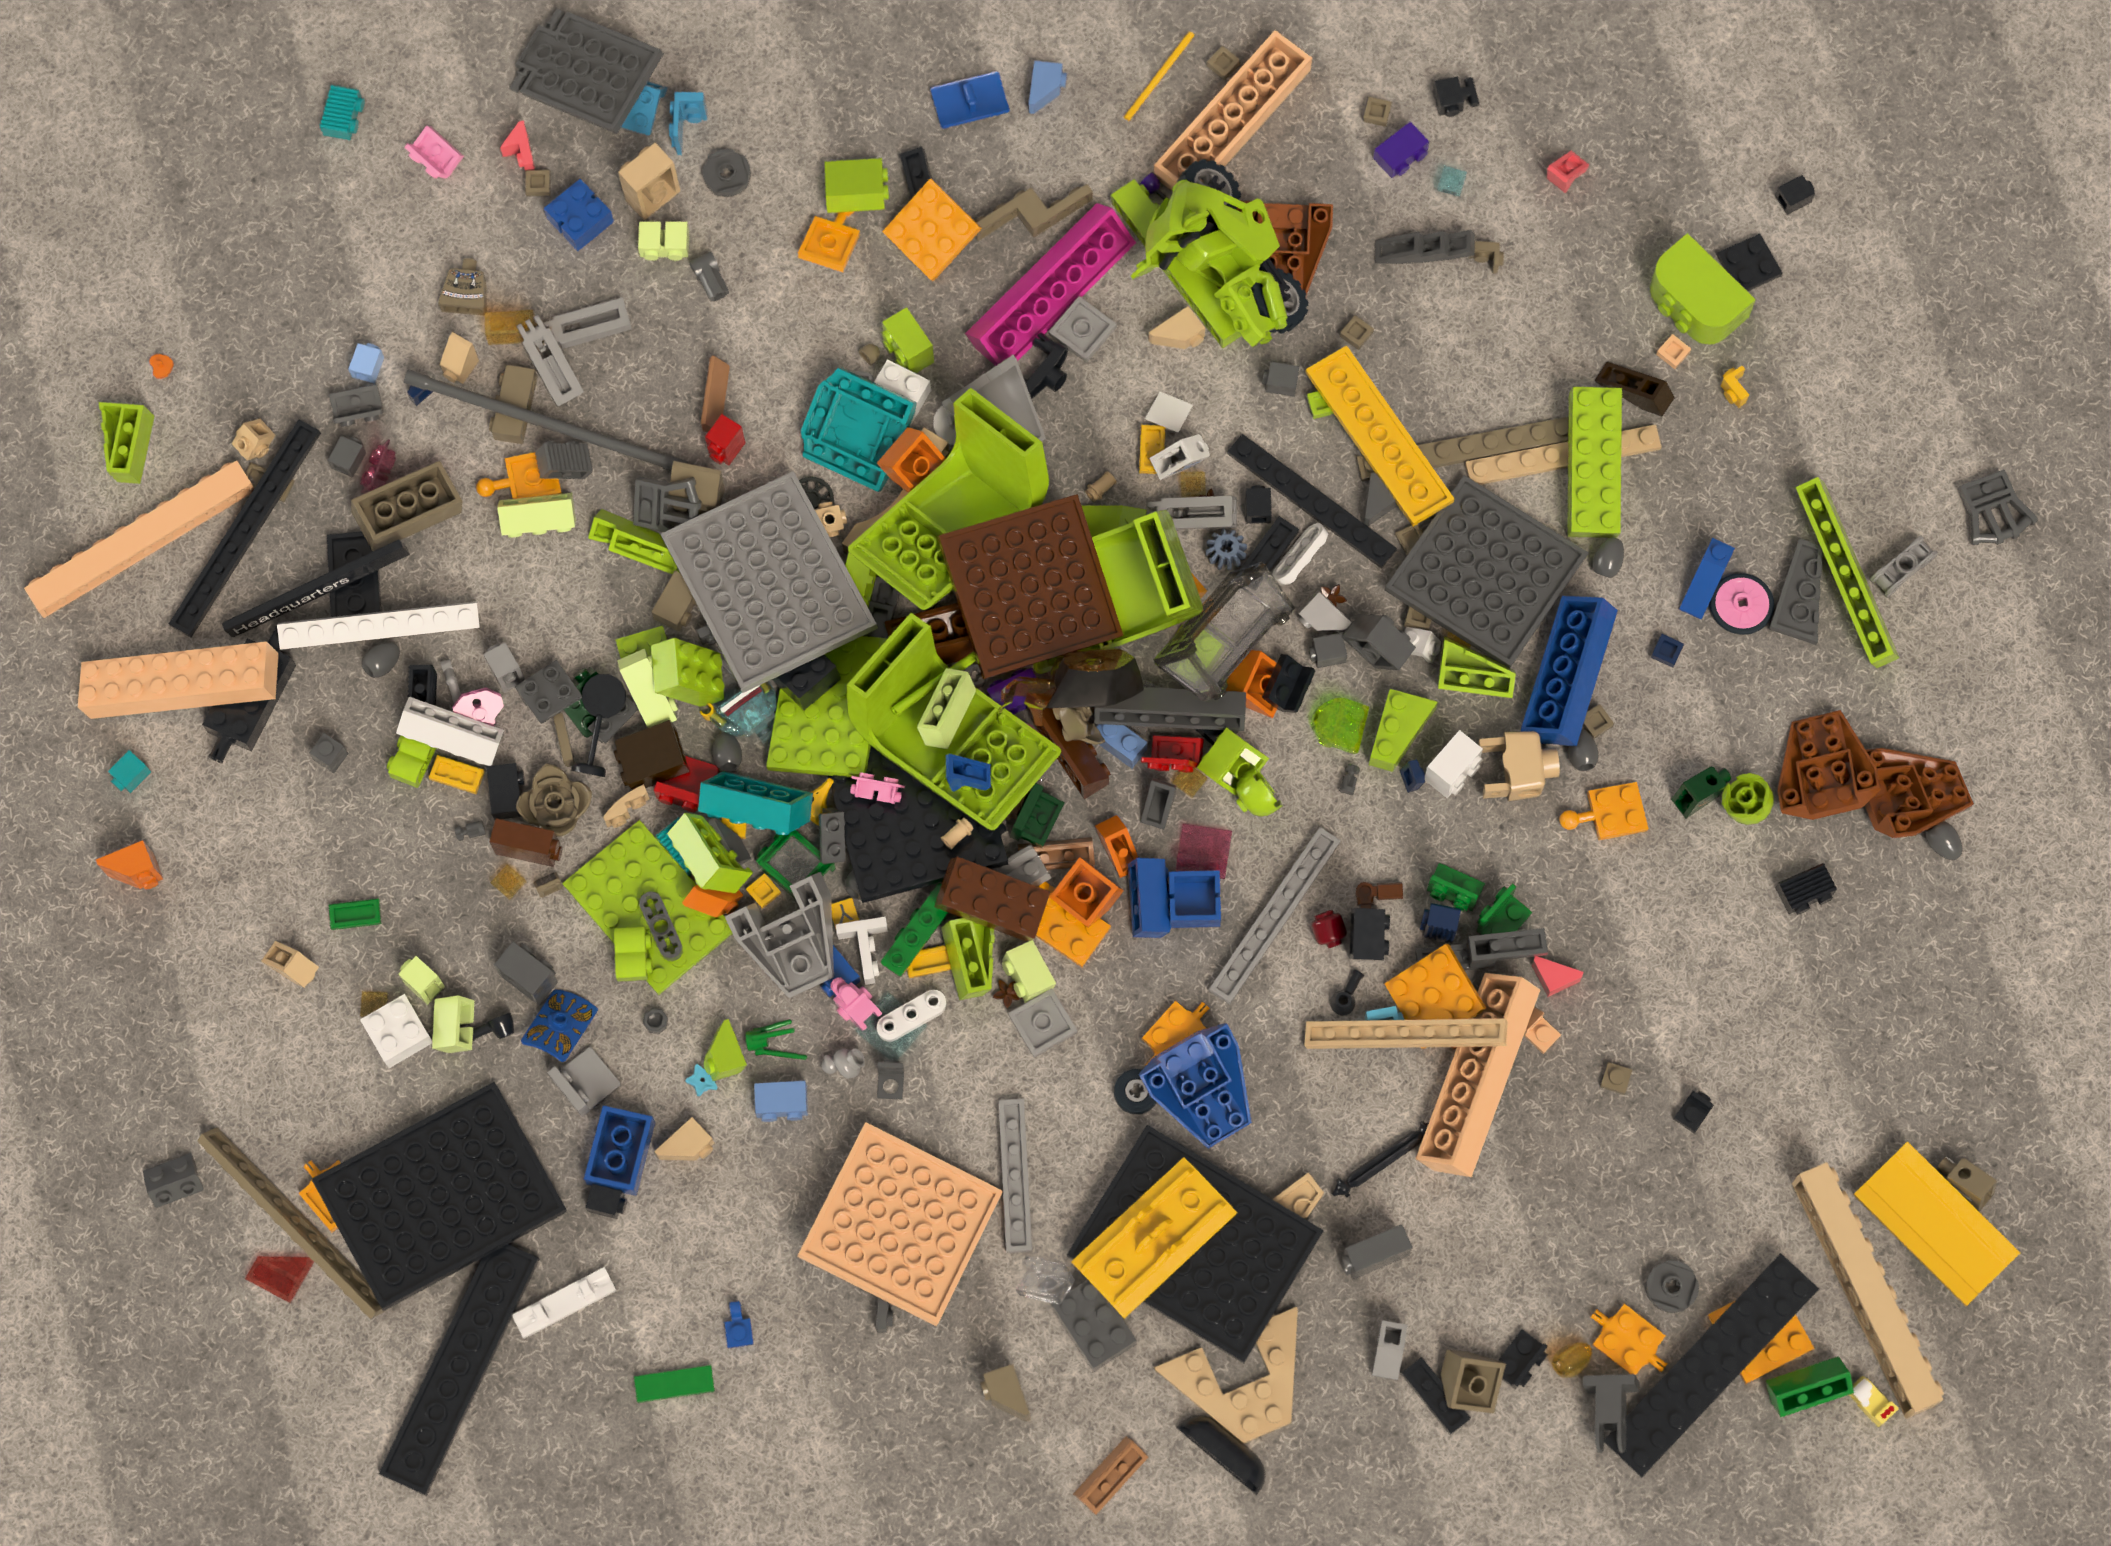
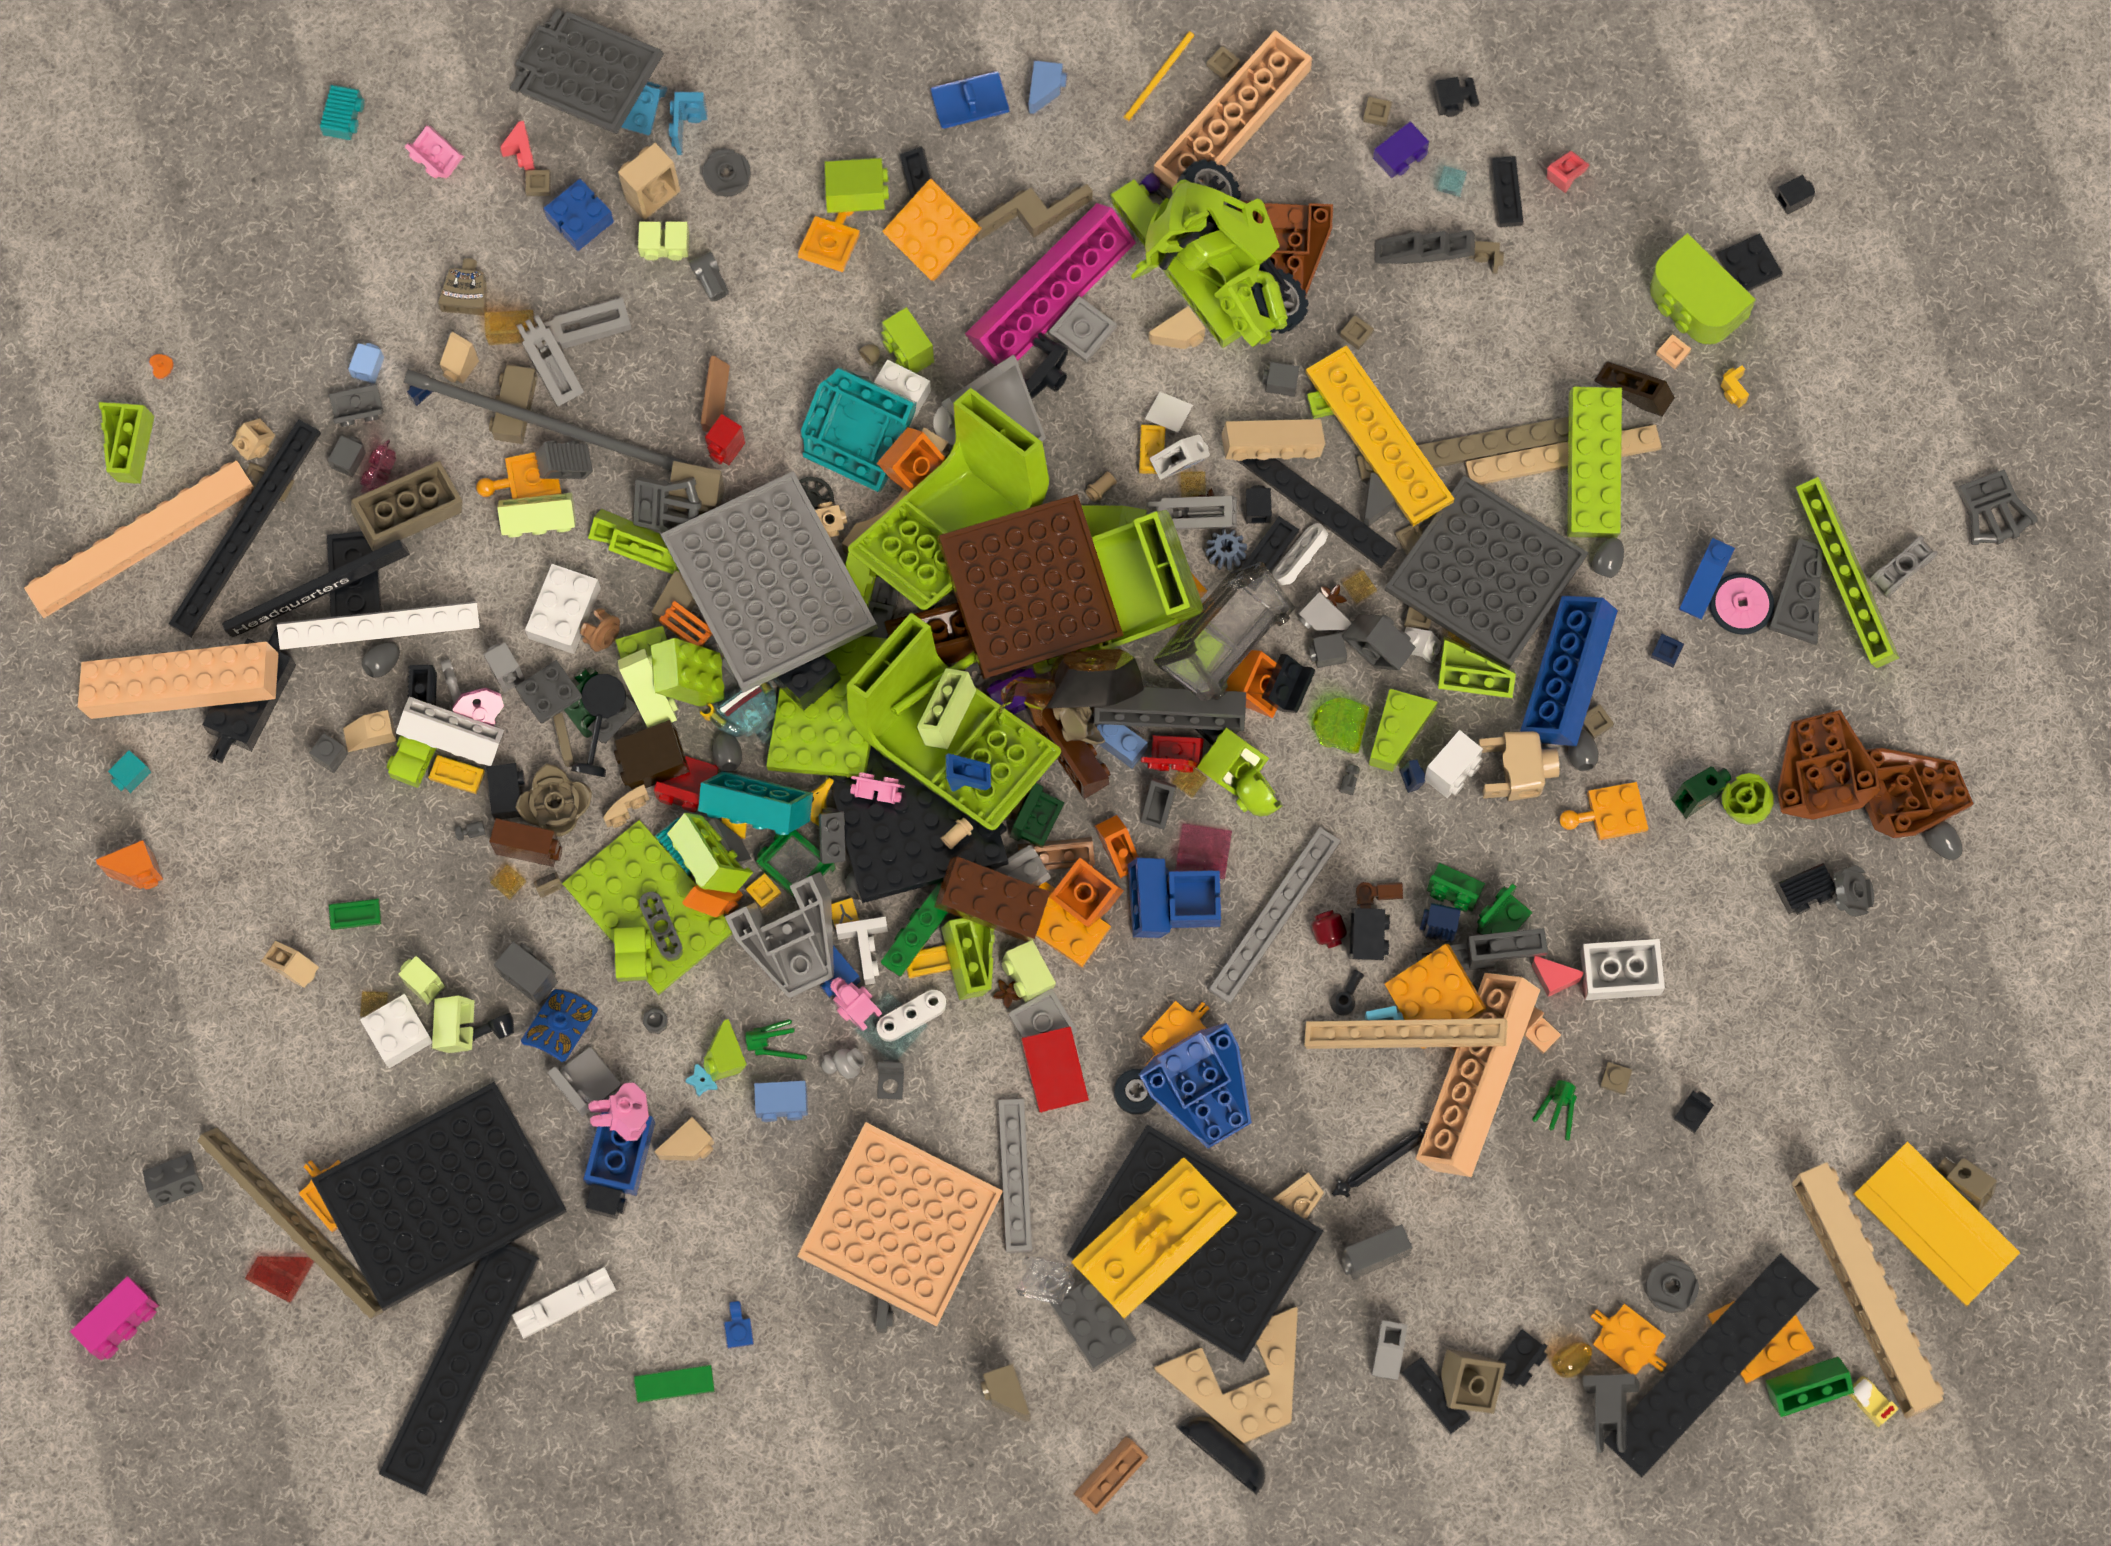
(115, 1319): none -> dark pink brick
(370, 731): none -> tan slope
(562, 608): none -> white brick
(603, 635): none -> medium nougat piece
(625, 1111): none -> bright pink hinge
(670, 613): none -> orange tile
(1054, 1069): none -> red tile
(1273, 439): none -> tan brick
(1359, 587): none -> clear yellow tile
(1507, 191): none -> black plate
(1562, 1095): none -> green plant
(1622, 969): none -> white brick
(1853, 891): none -> dark grey plate

